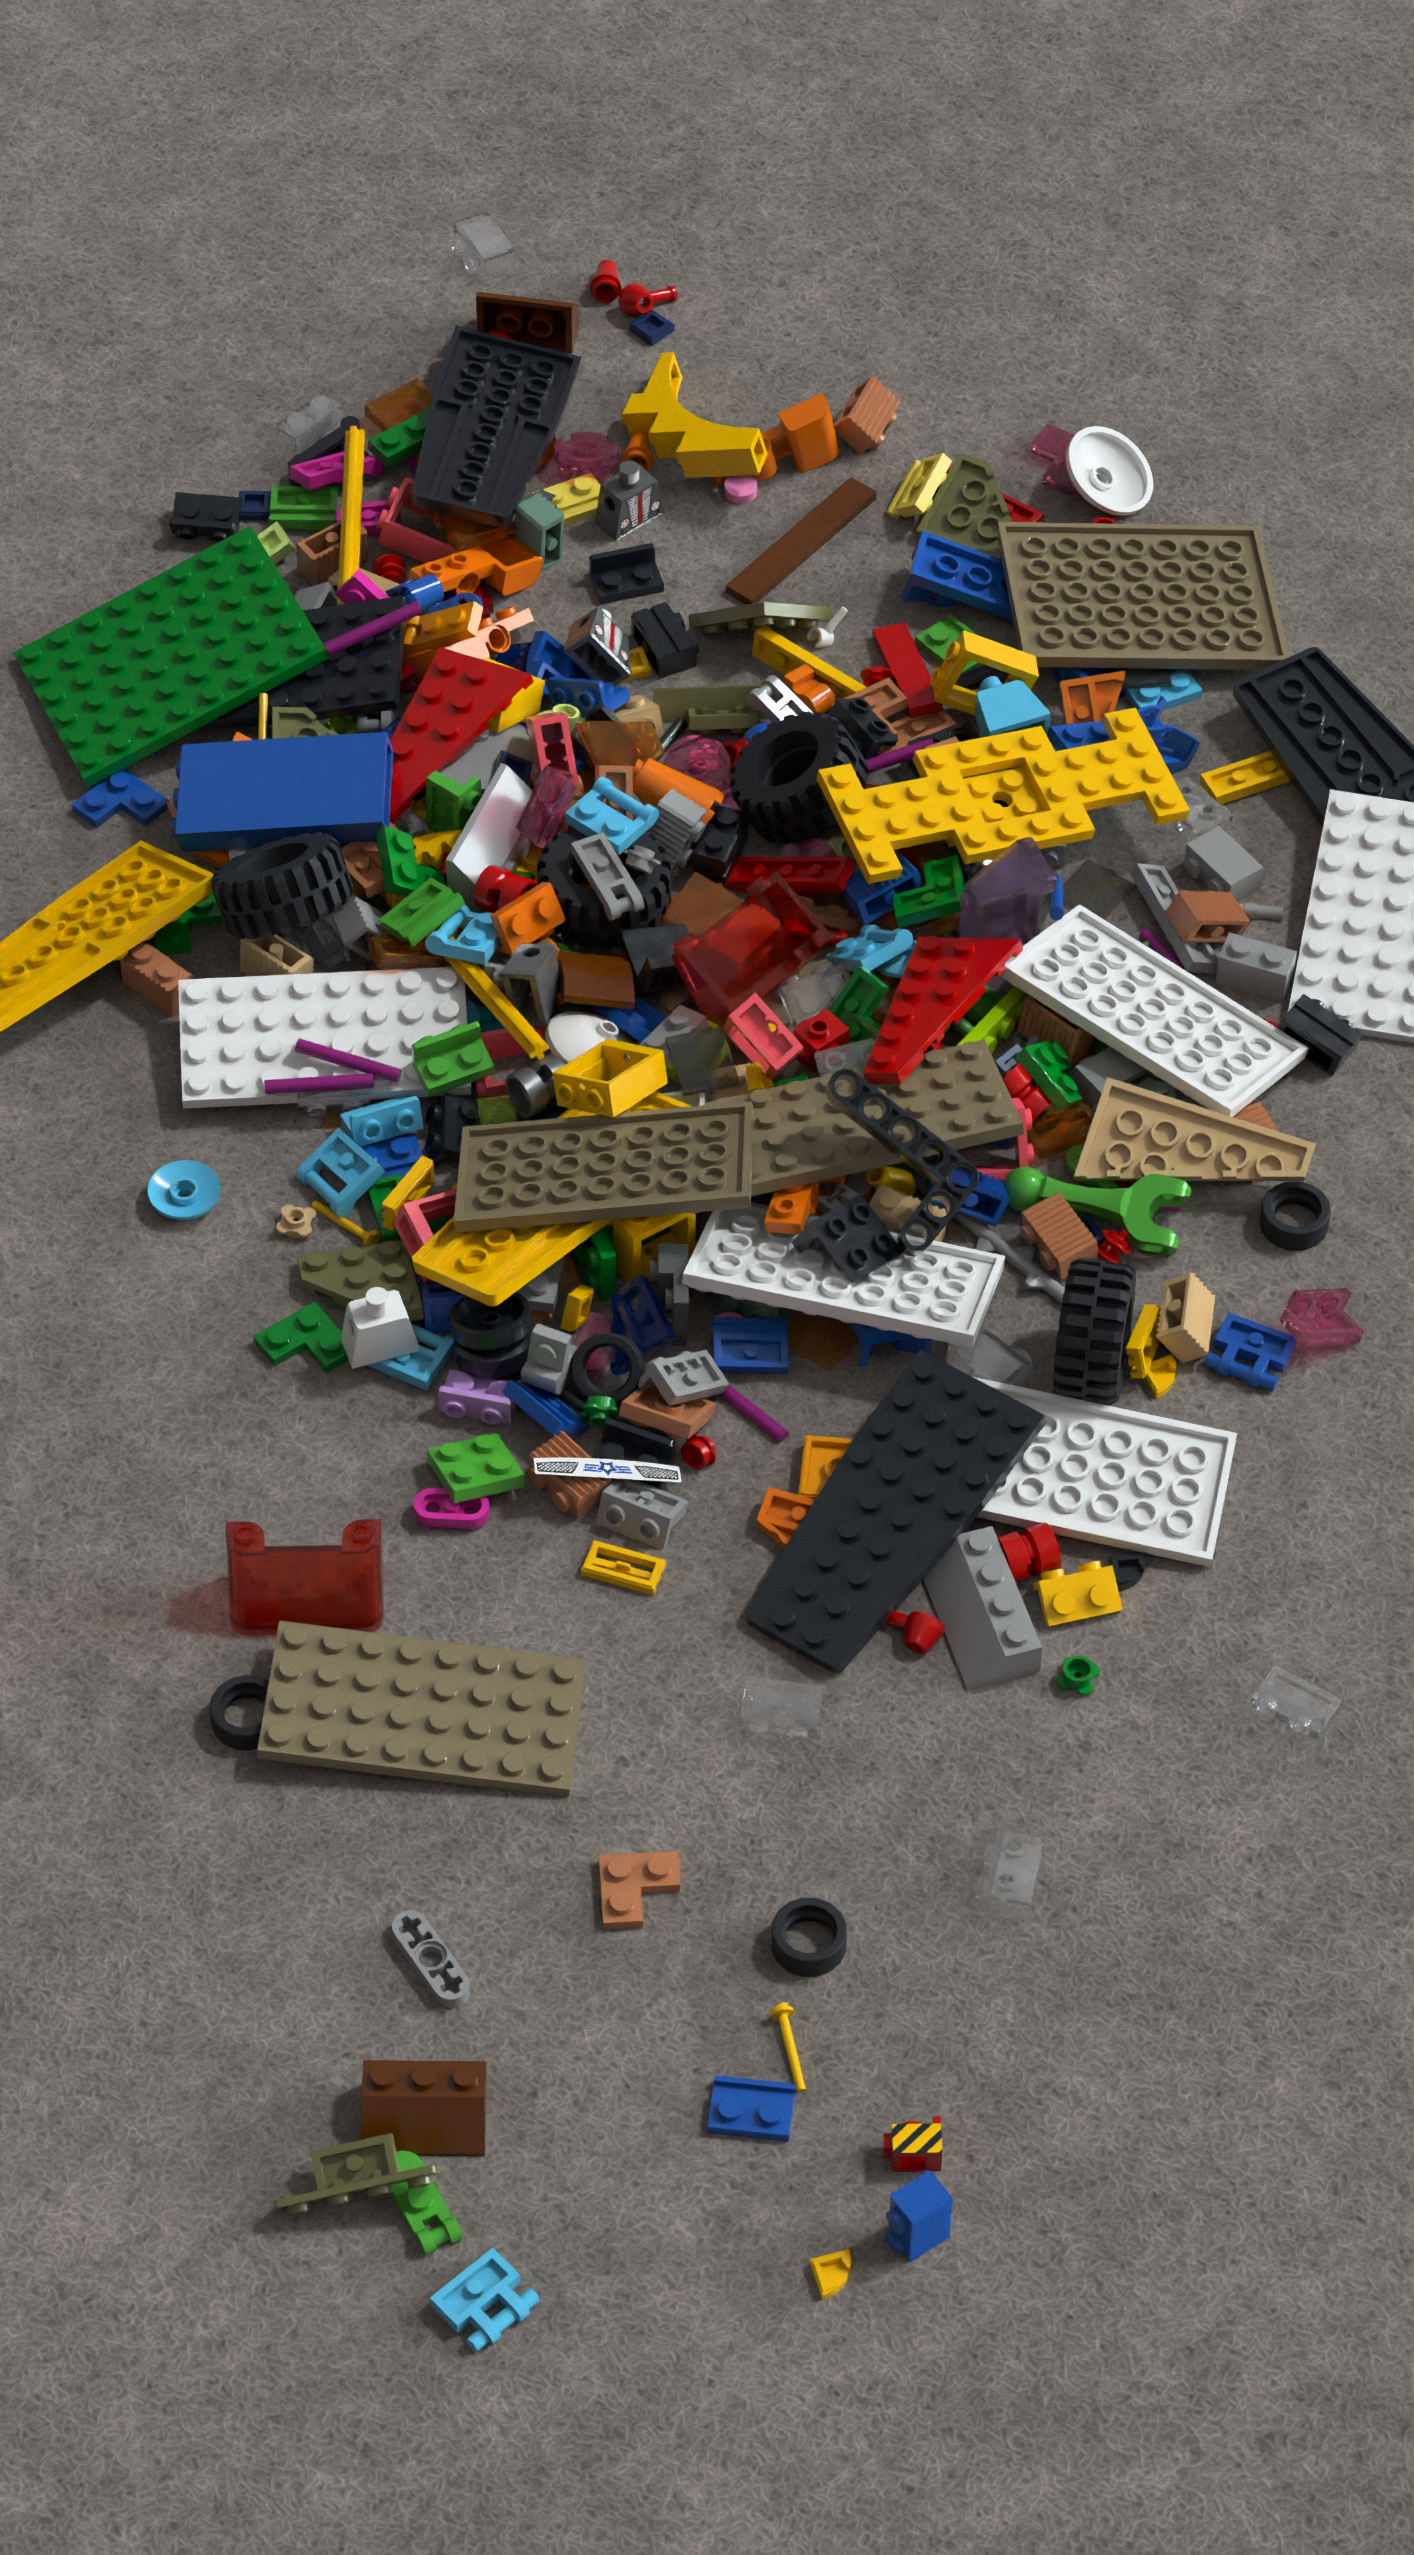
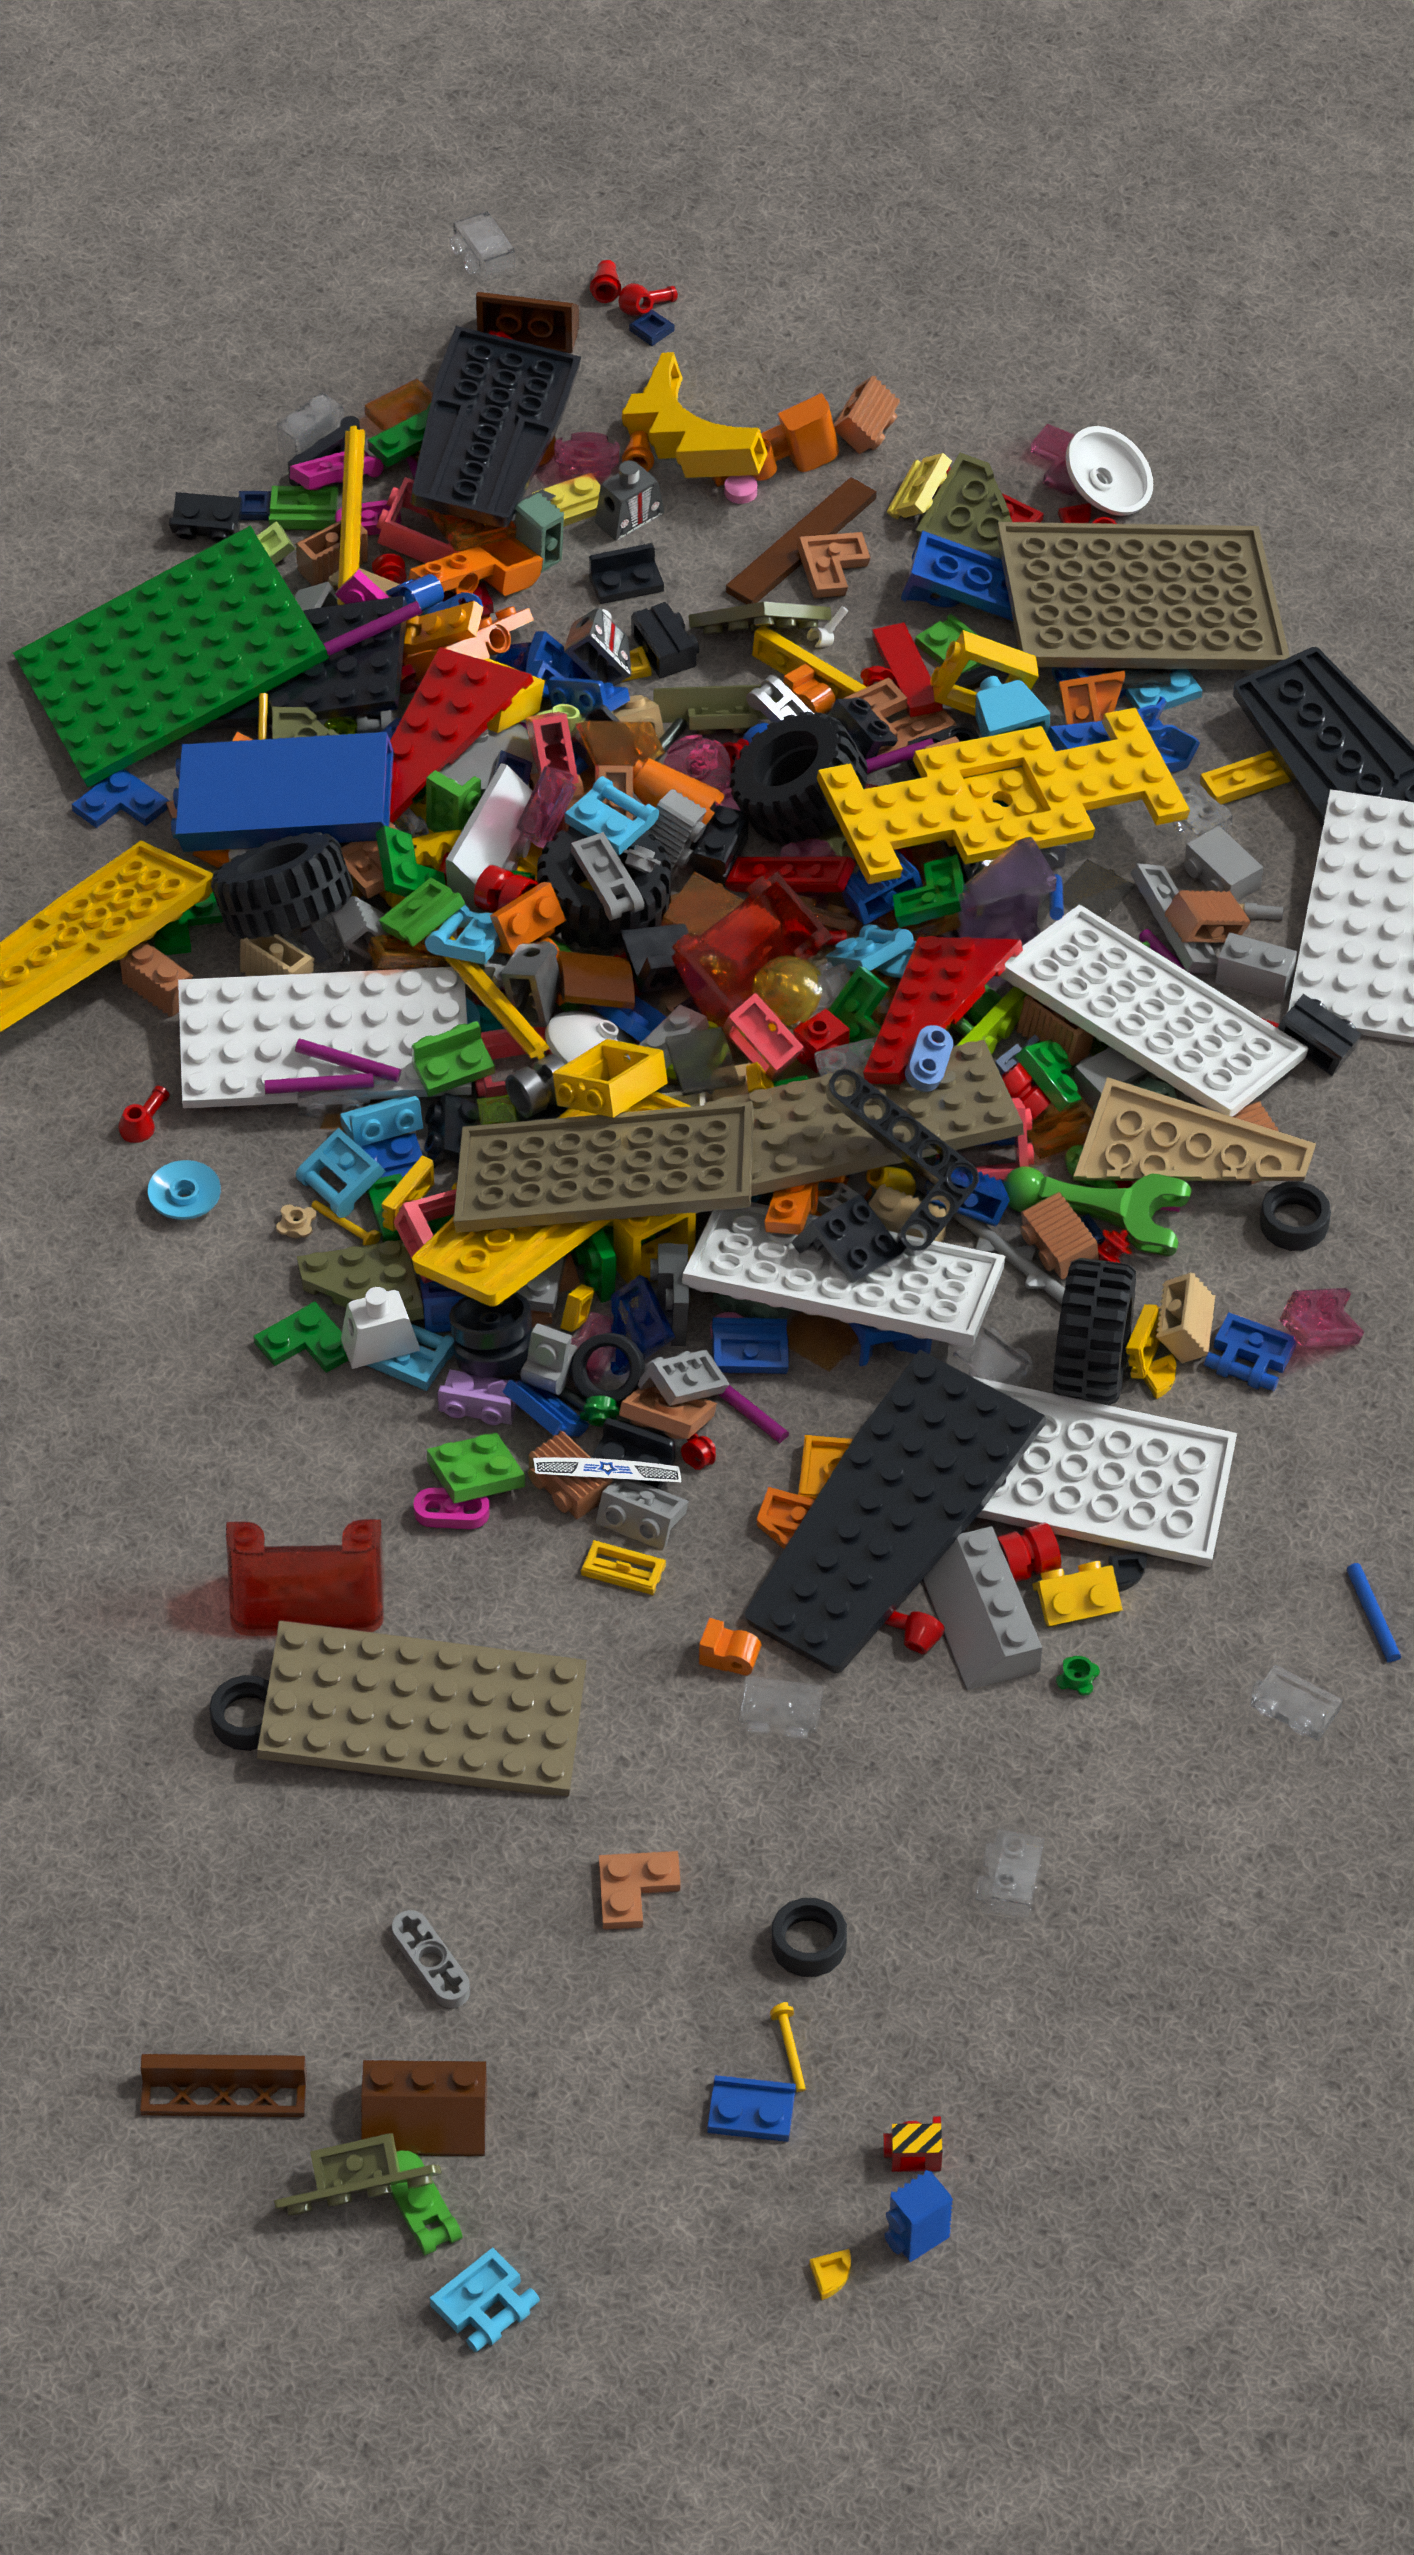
(143, 1126): none -> red bar
(223, 2072): none -> reddish brown fence
(728, 1649): none -> orange leg
(789, 988): none -> clear yellow cylinder
(826, 556): none -> nougat plate
(929, 1055): none -> medium blue plate
(1075, 514): none -> red tile
(1373, 1612): none -> blue bar

